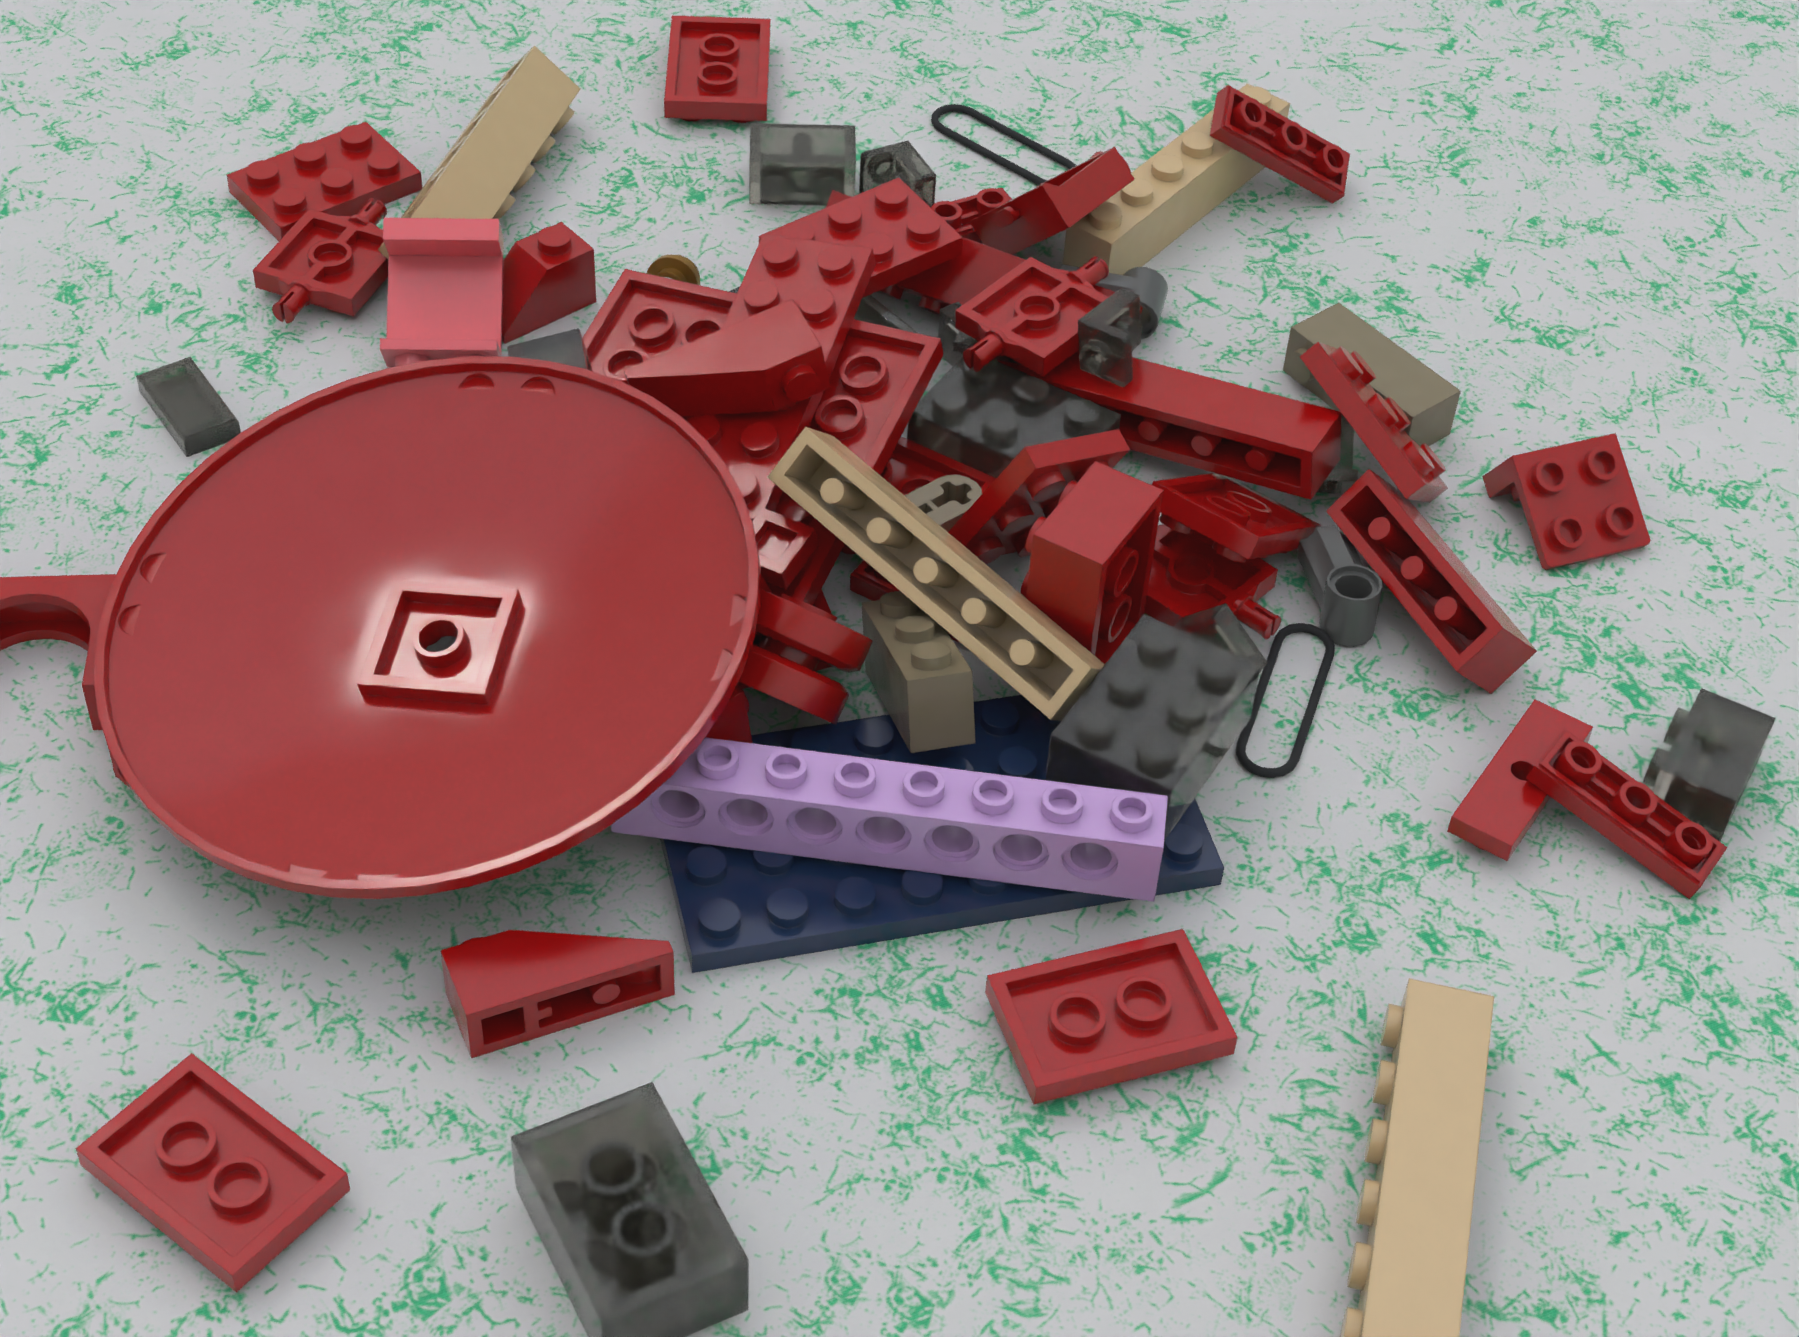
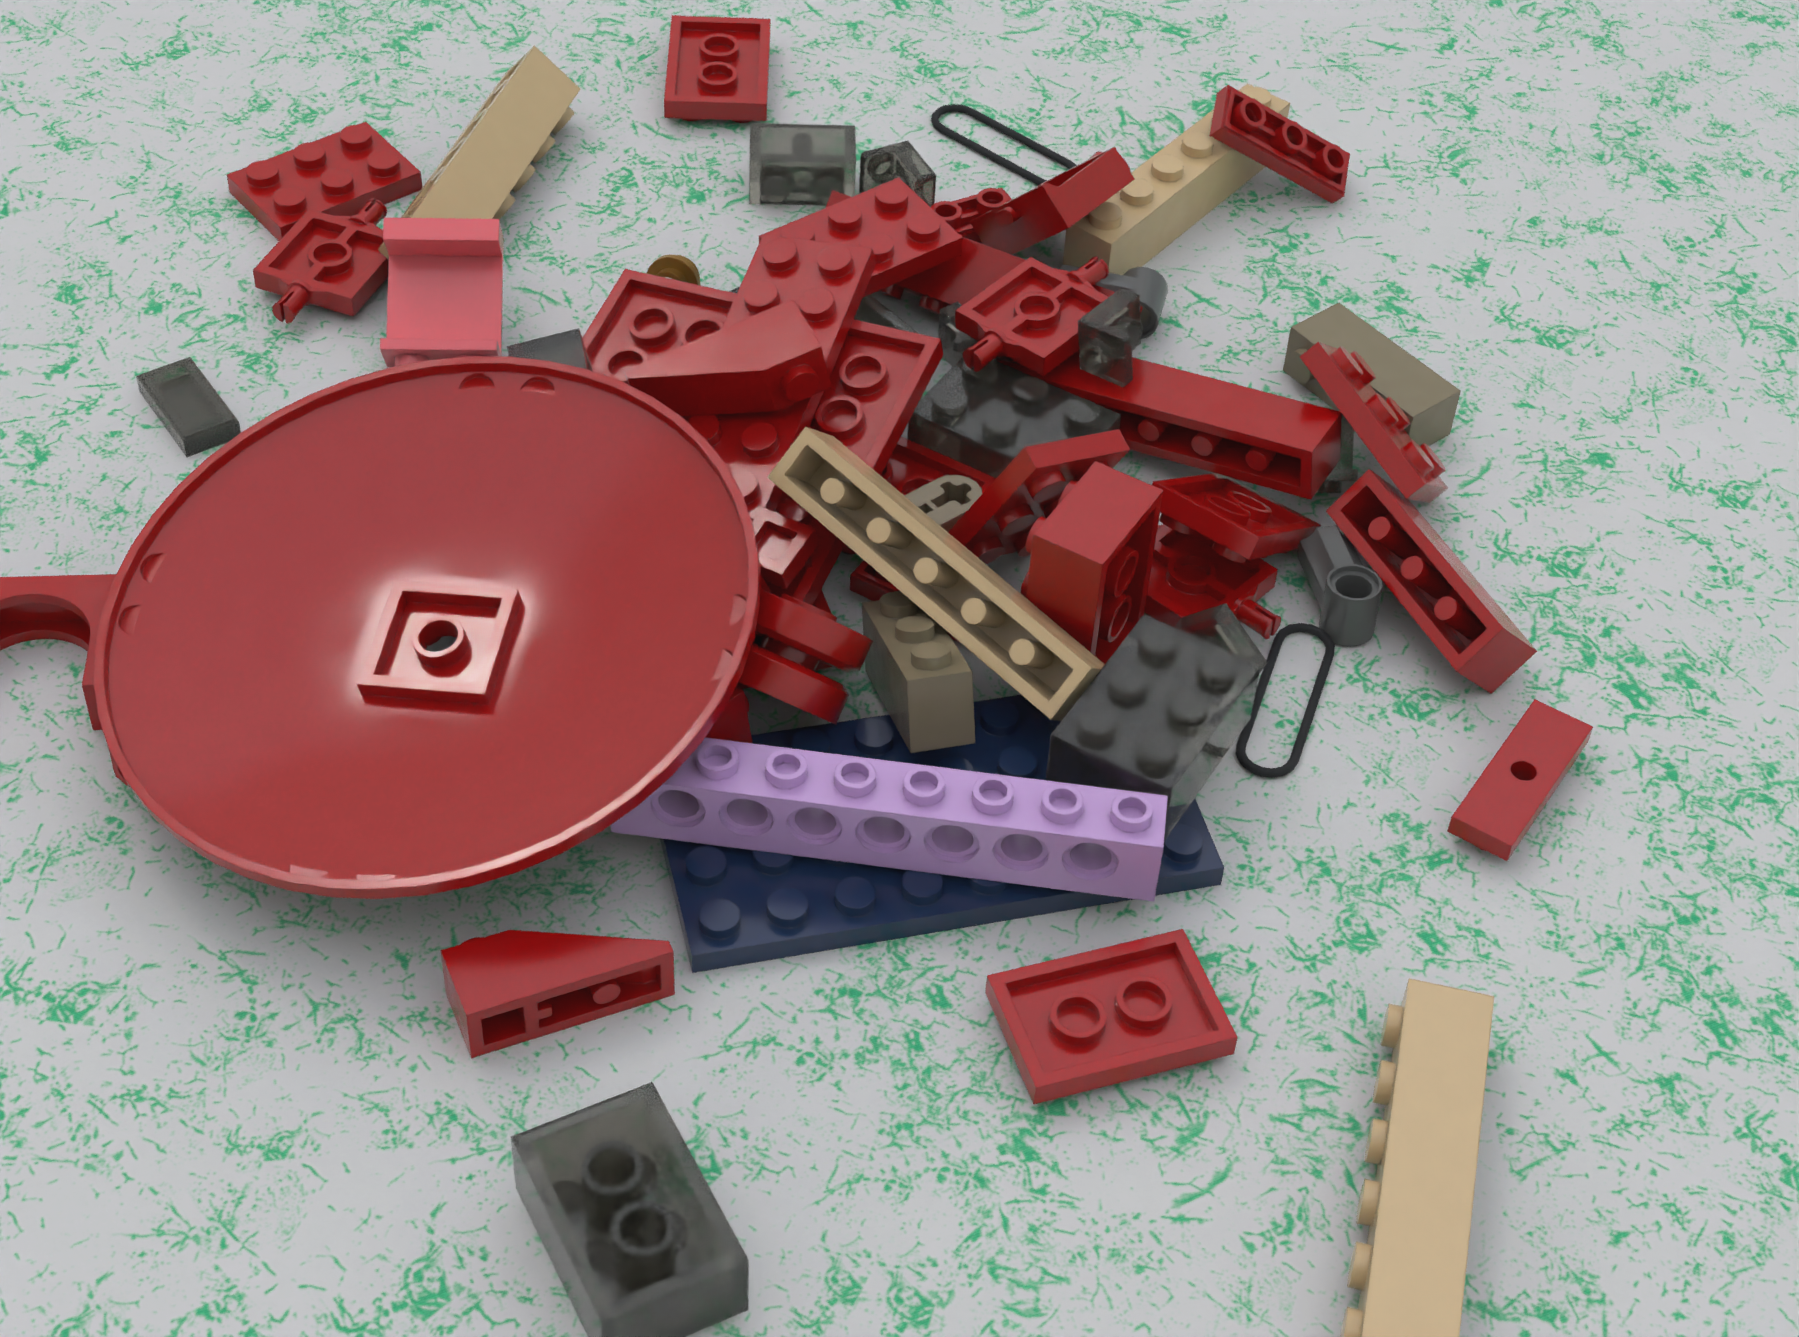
(213, 1171): red plate -> none
(546, 280): red slope -> none
(1574, 500): red bracket -> none
(1627, 813): red tile -> none
(1709, 759): clear smoke brick -> none

